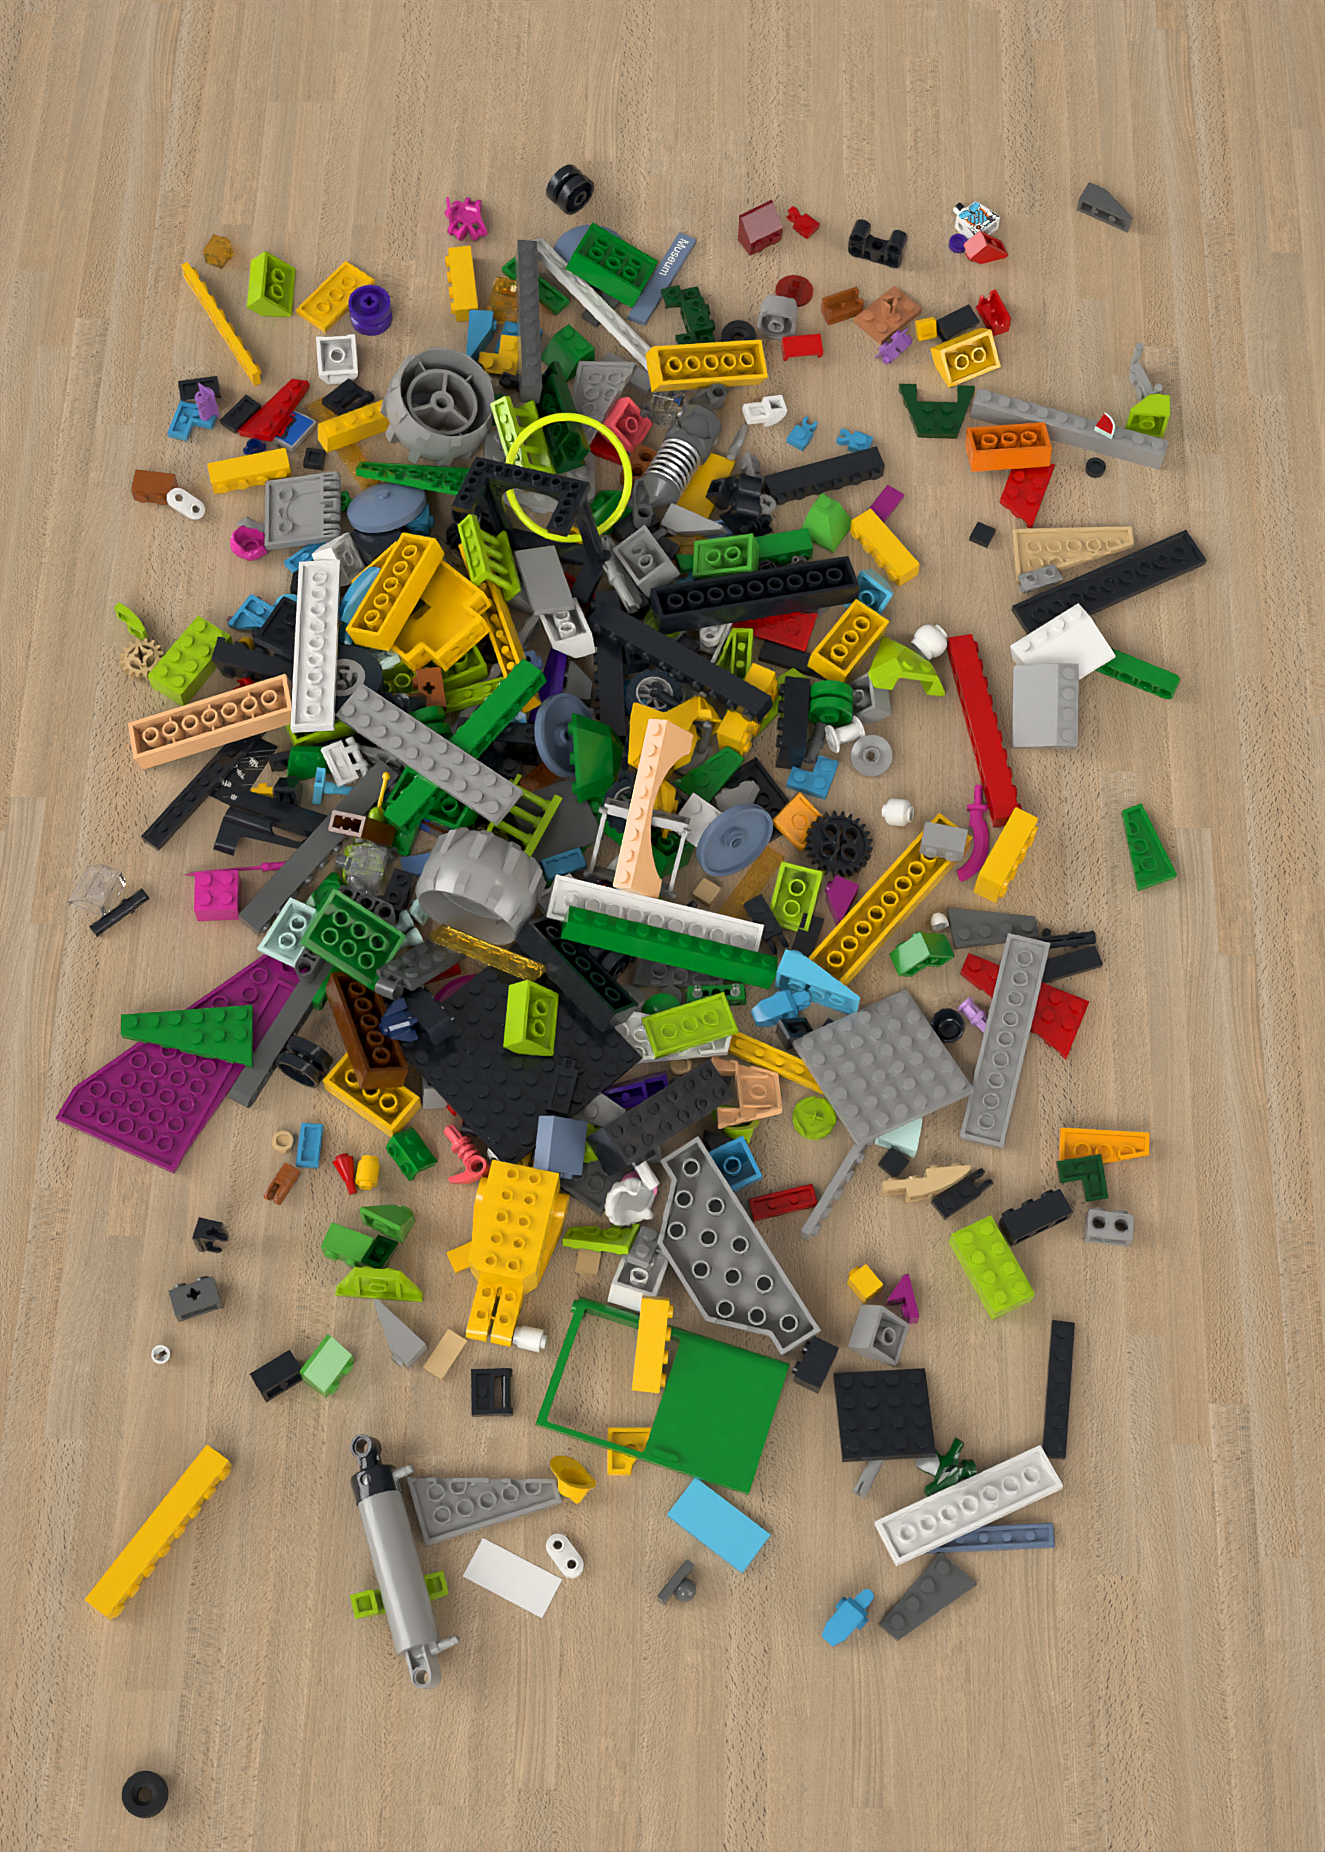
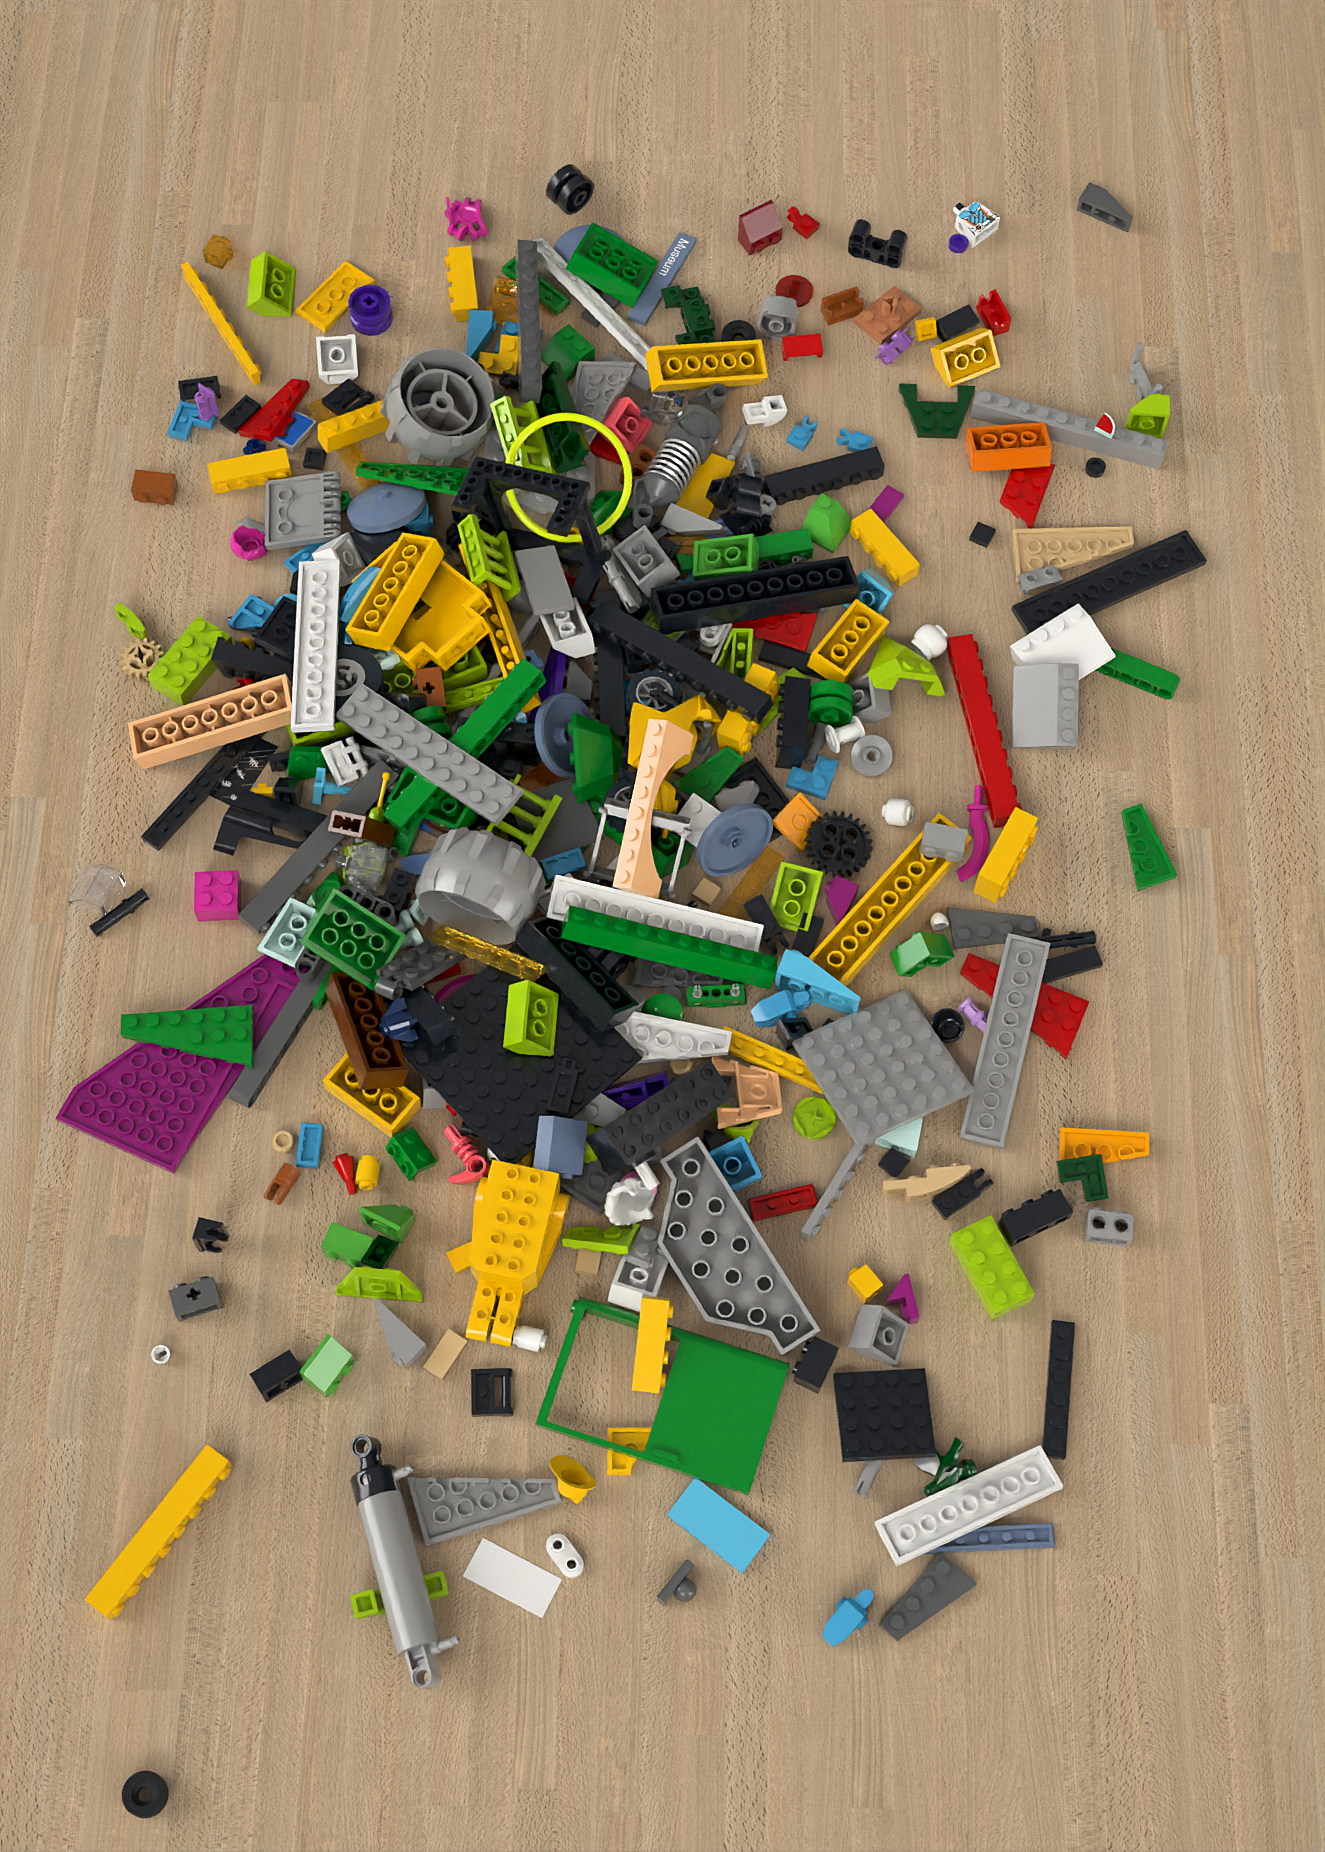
(186, 503): white plate -> none
(264, 867): dark pink sword -> none
(304, 1062): black wheel -> none
(689, 1025): lime tile -> none
(984, 248): red slope -> none

